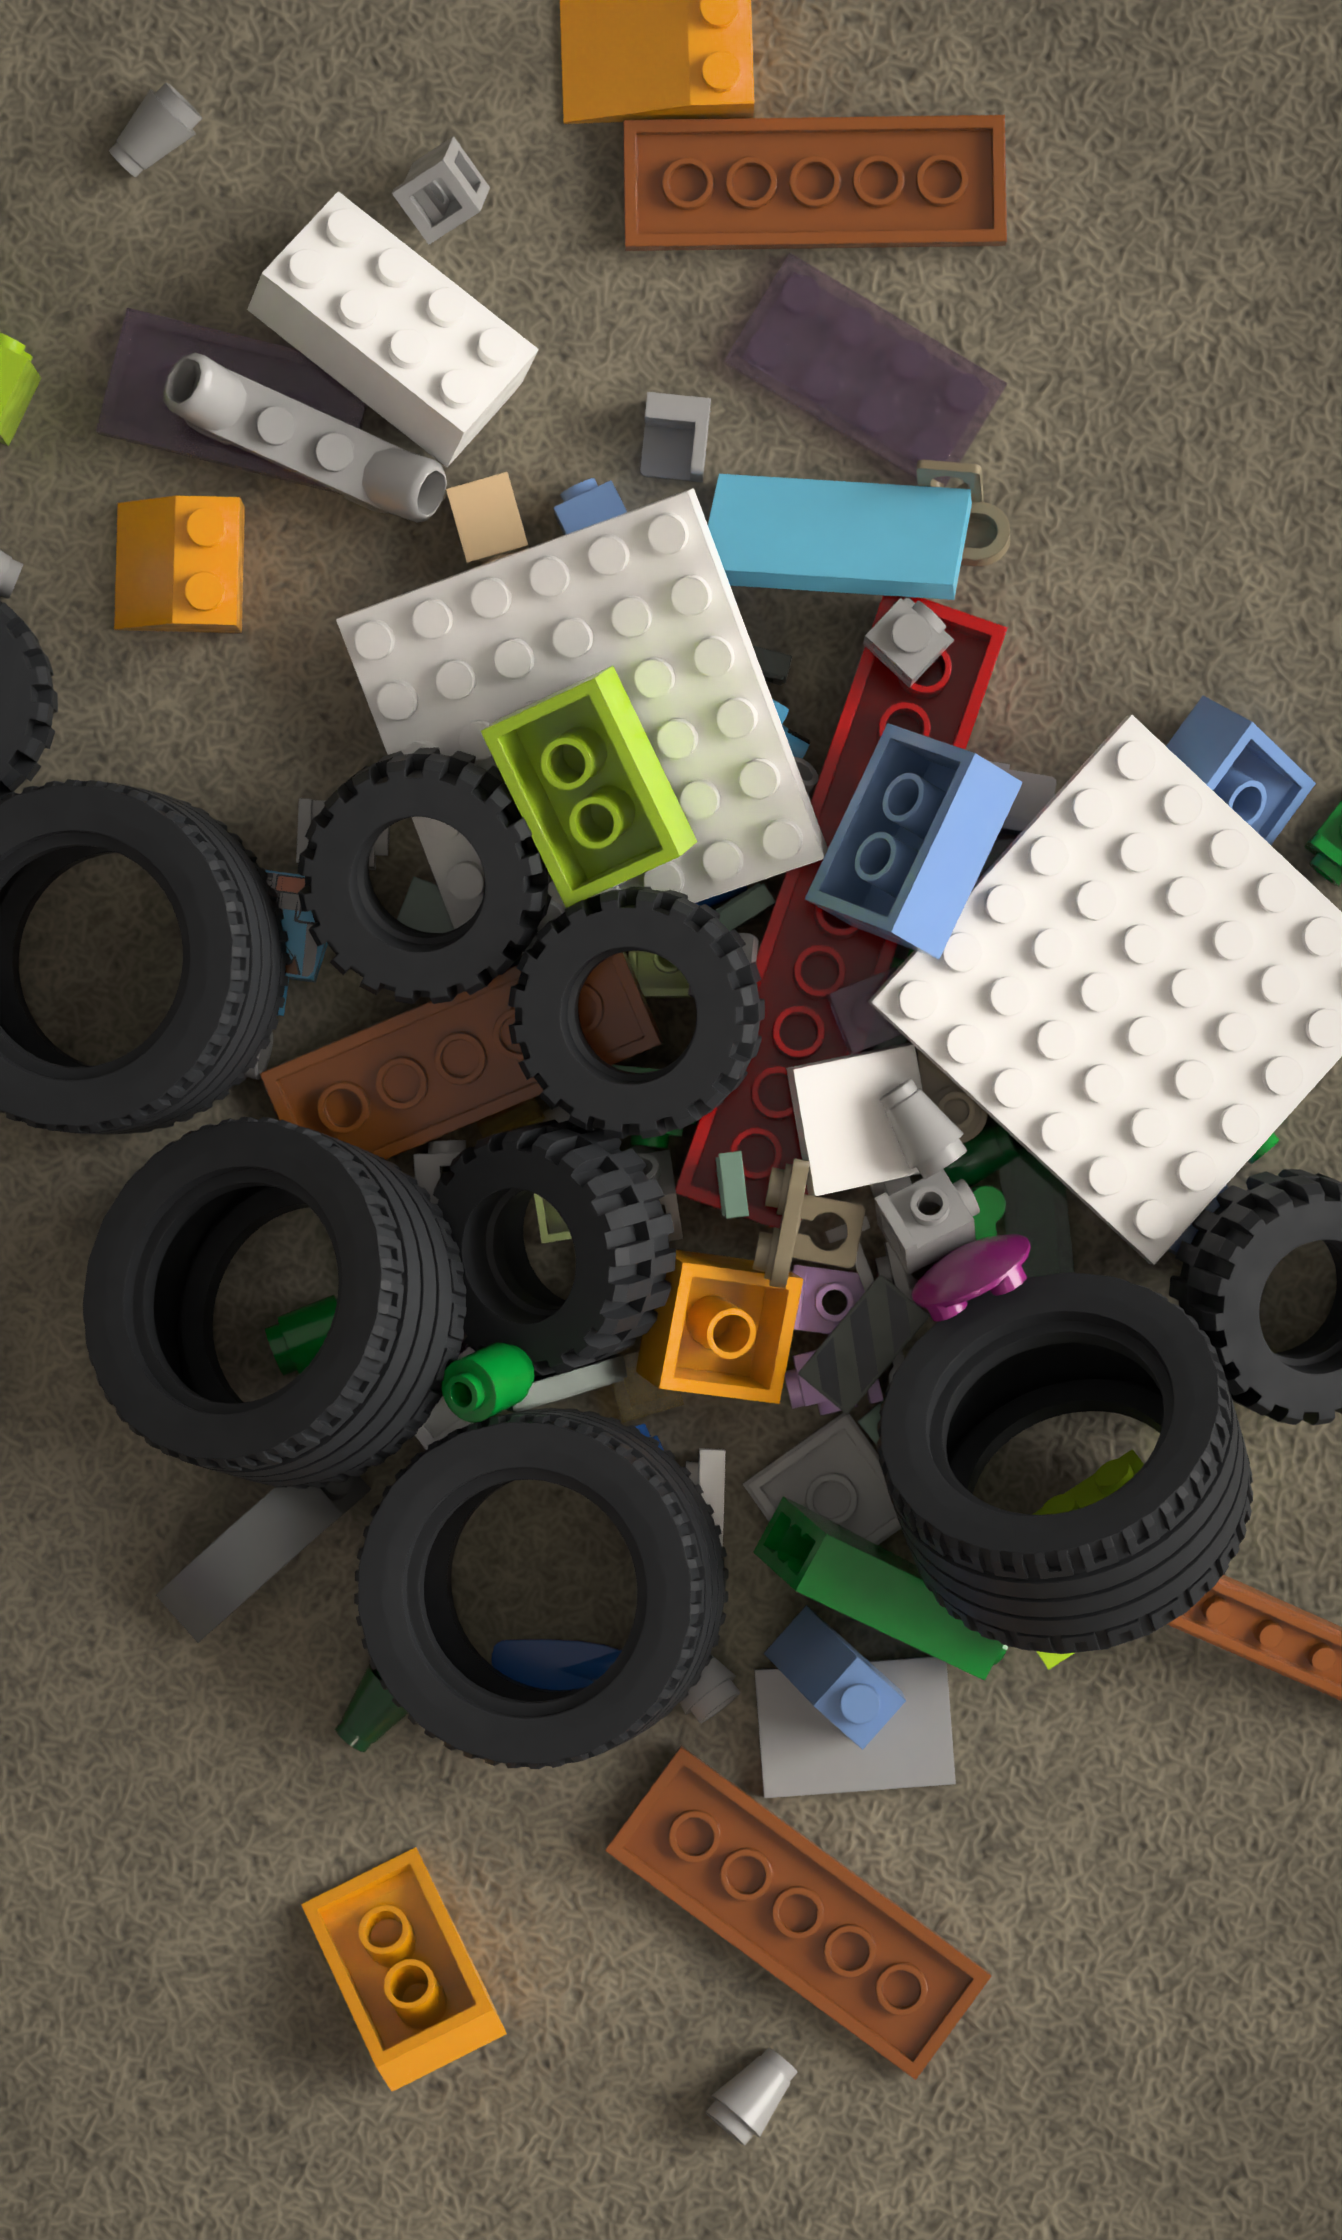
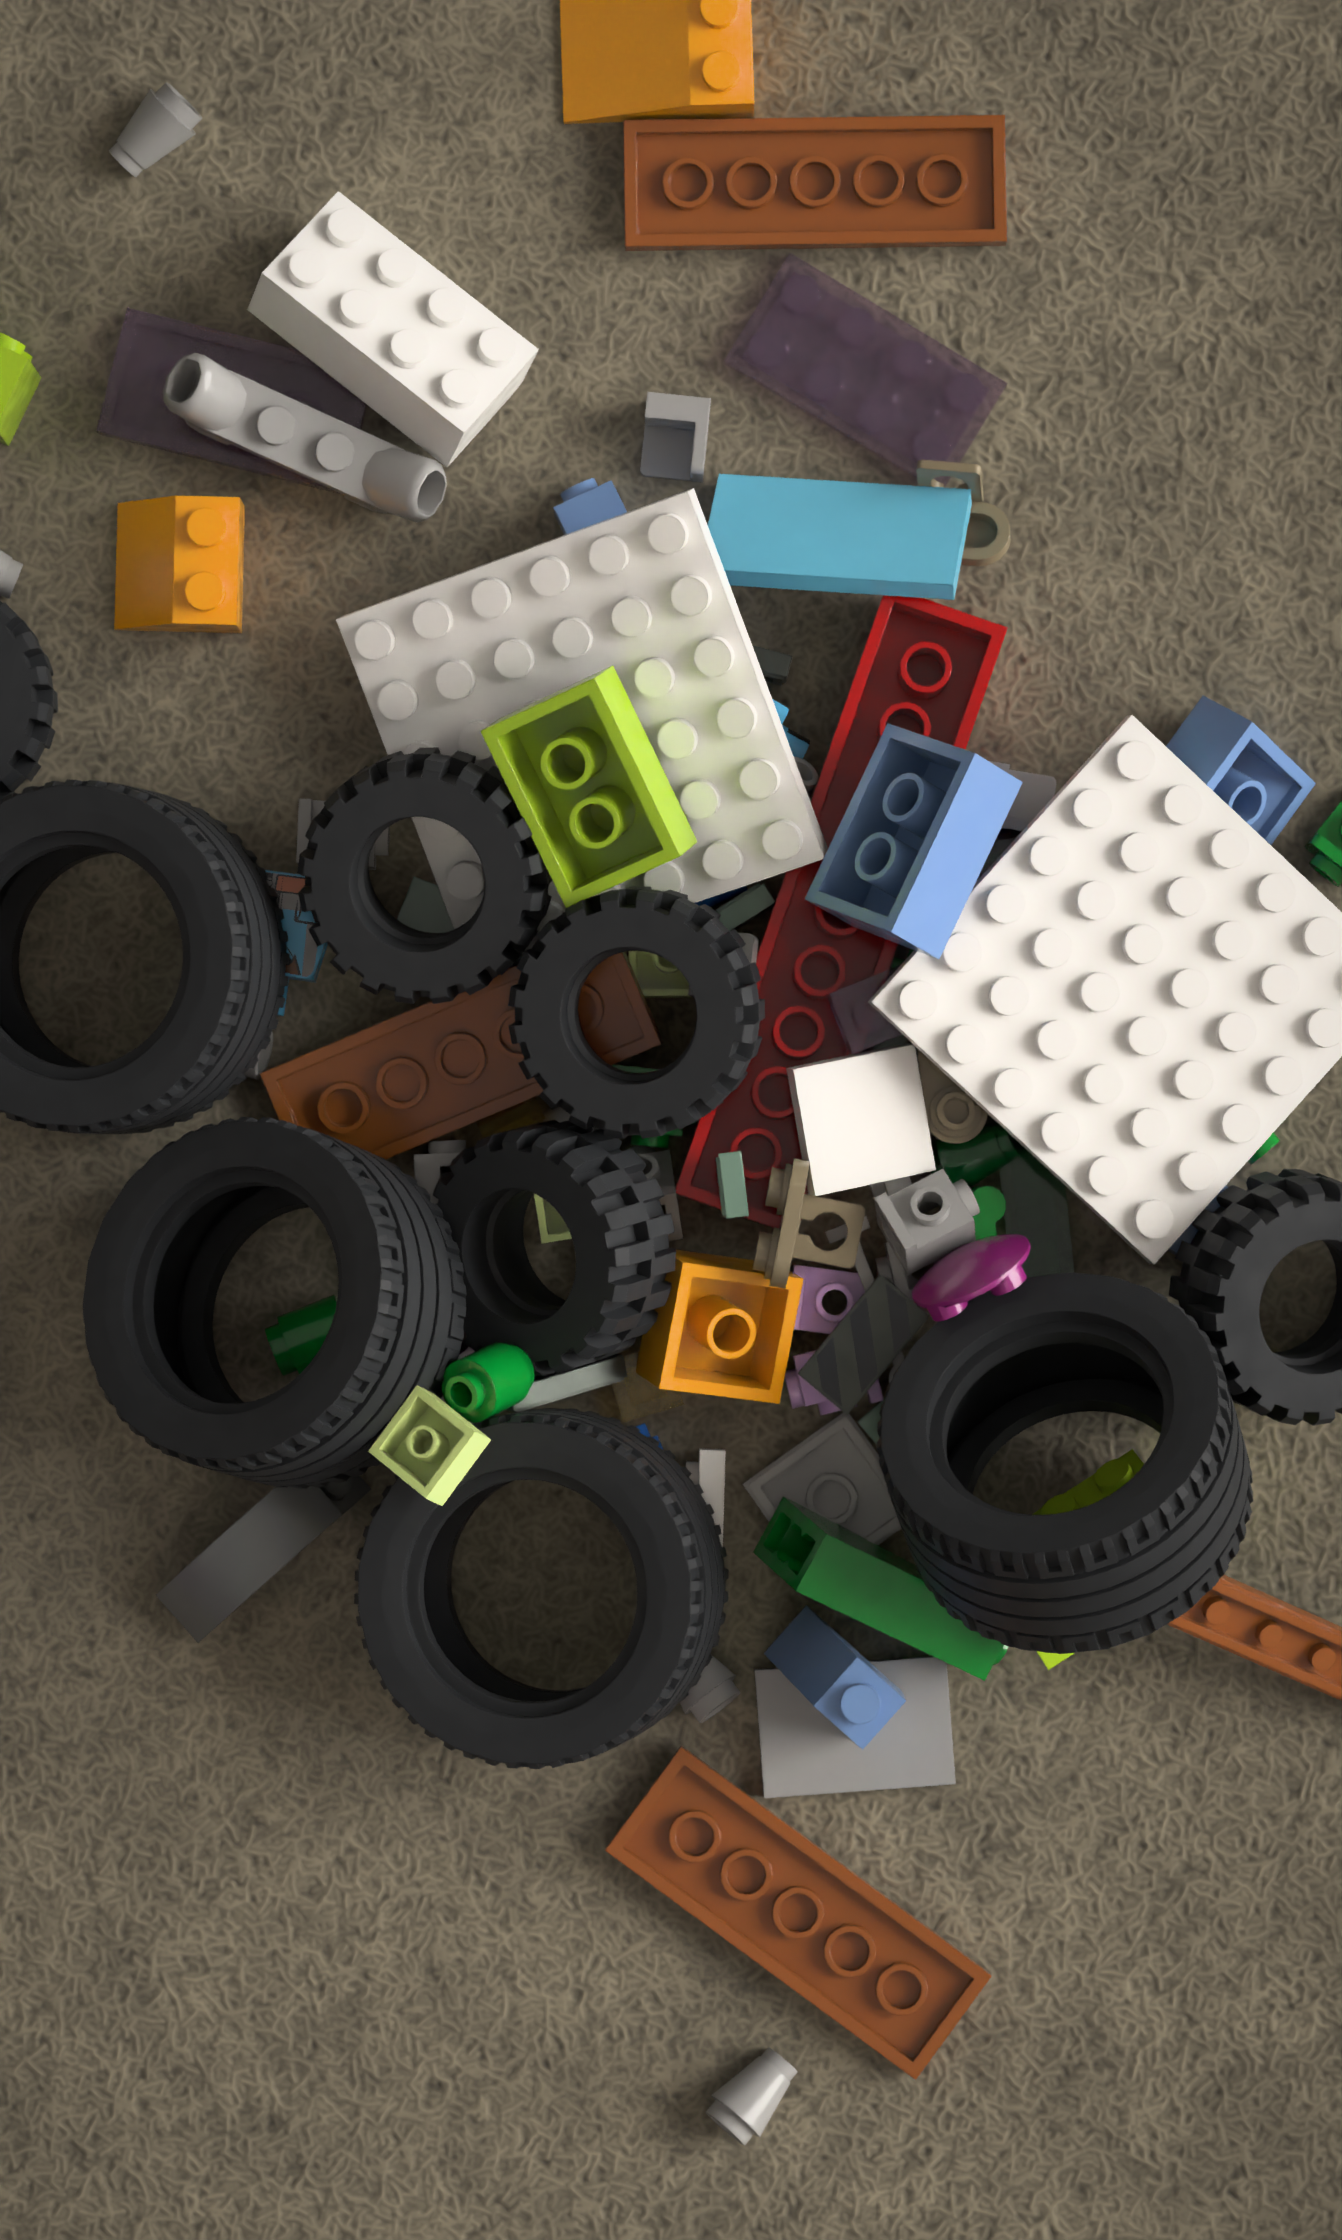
(369, 1713): dark green cone -> none
(403, 1969): light orange slope -> none
(429, 1445): none -> yellowish green piece
(442, 190): light grey brick -> none
(487, 519): tan brick -> none
(553, 1662): blue piece -> none
(908, 639): light grey brick -> none
(922, 1129): light grey cone -> none

